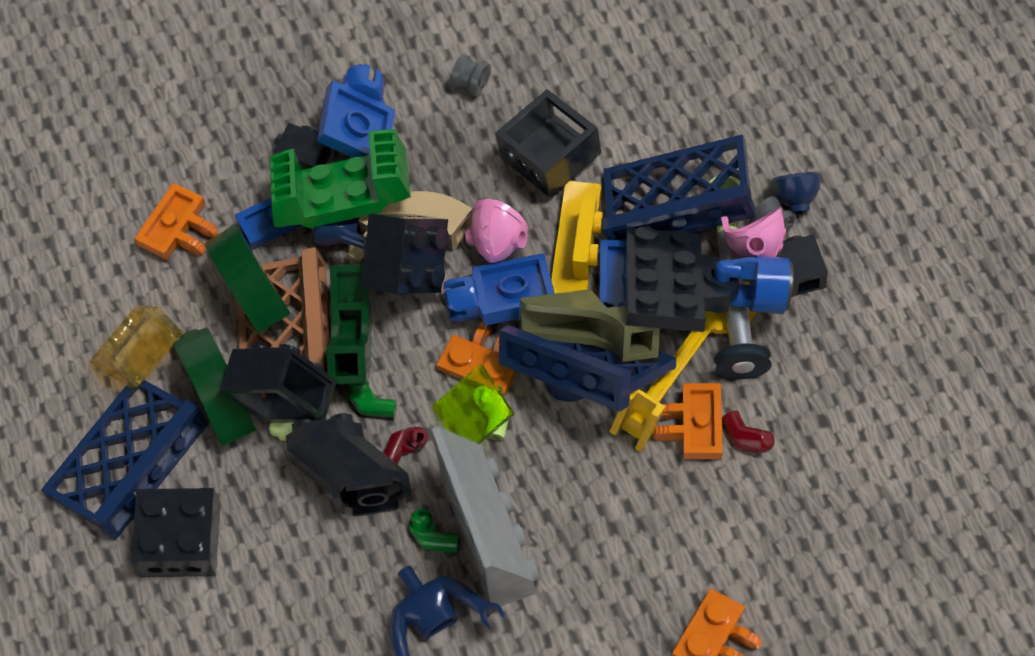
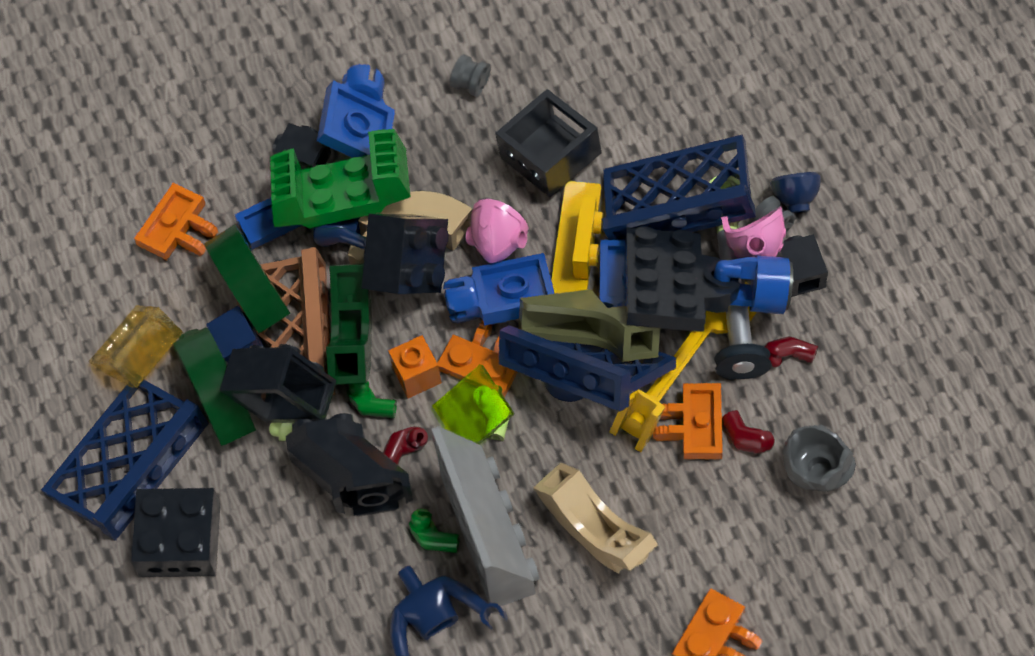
(233, 331): none -> dark blue brick
(415, 366): none -> orange brick
(591, 521): none -> tan arch
(790, 347): none -> dark red arm
(817, 459): none -> dark grey hair

